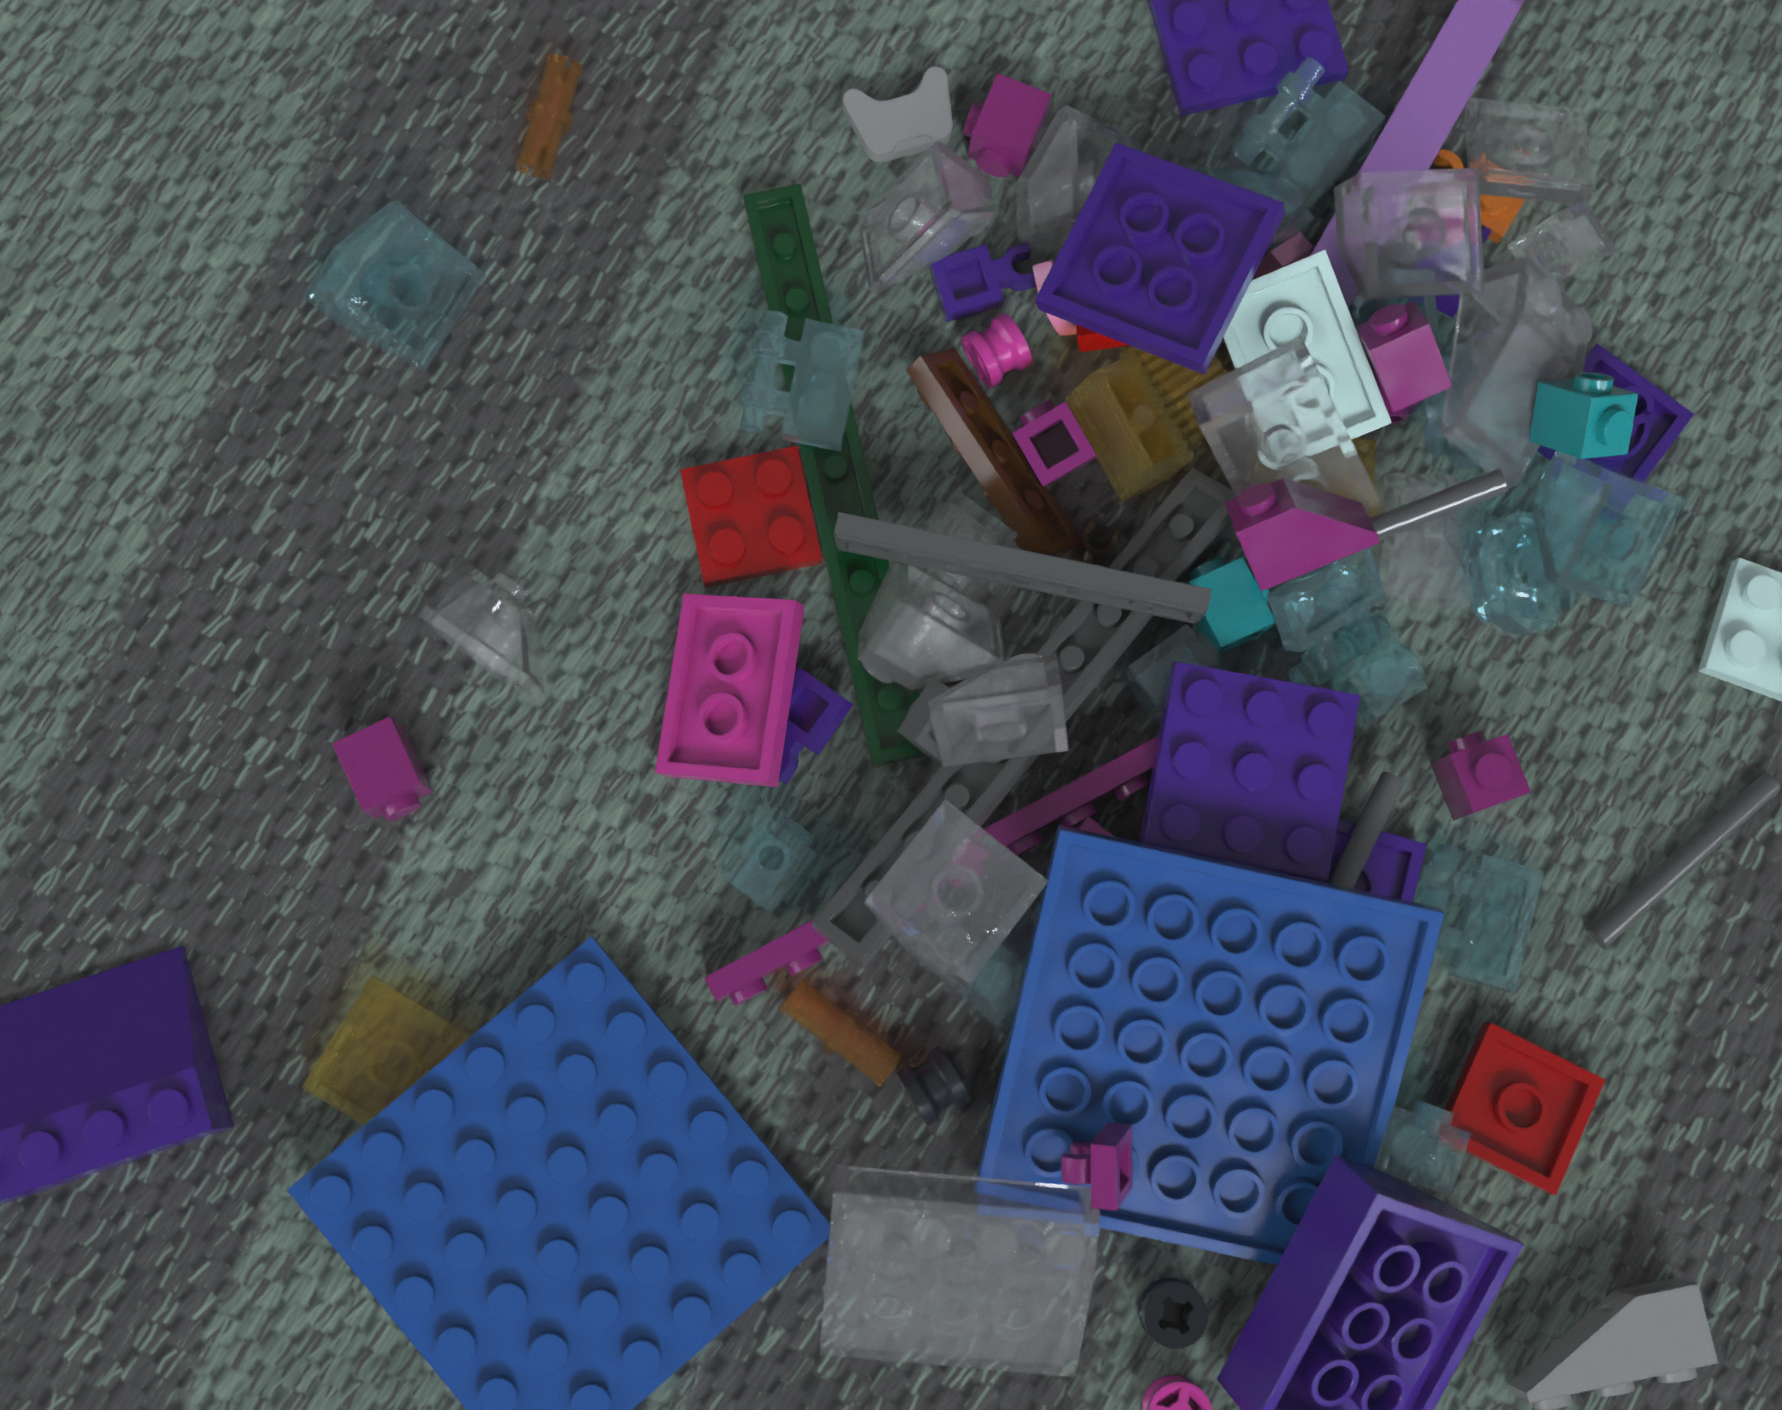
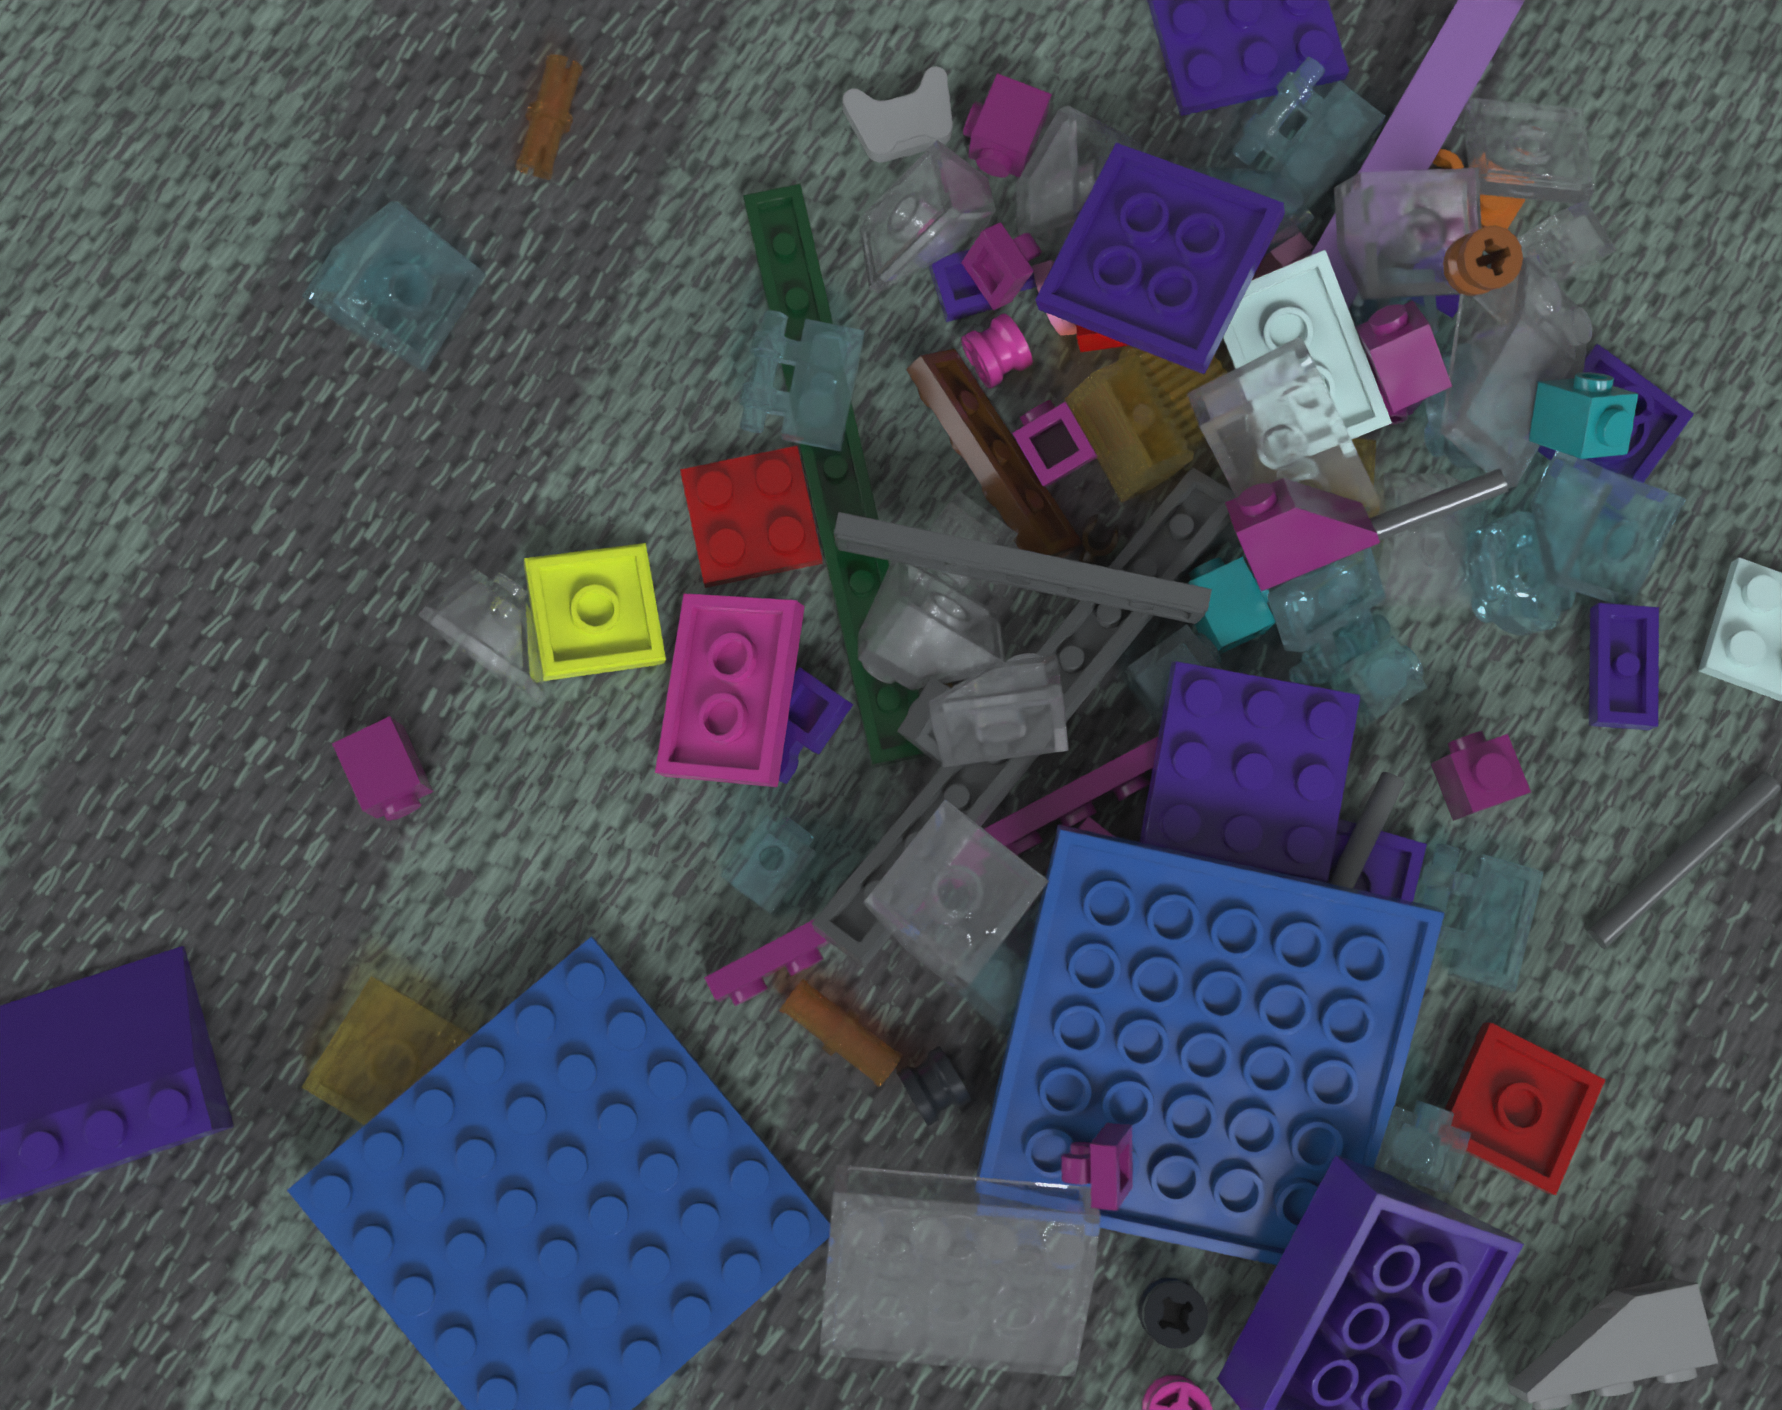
(594, 611): none -> neon yellow plate
(1000, 264): none -> magenta tile
(1467, 266): none -> dark orange wheel
(1624, 666): none -> dark purple plate

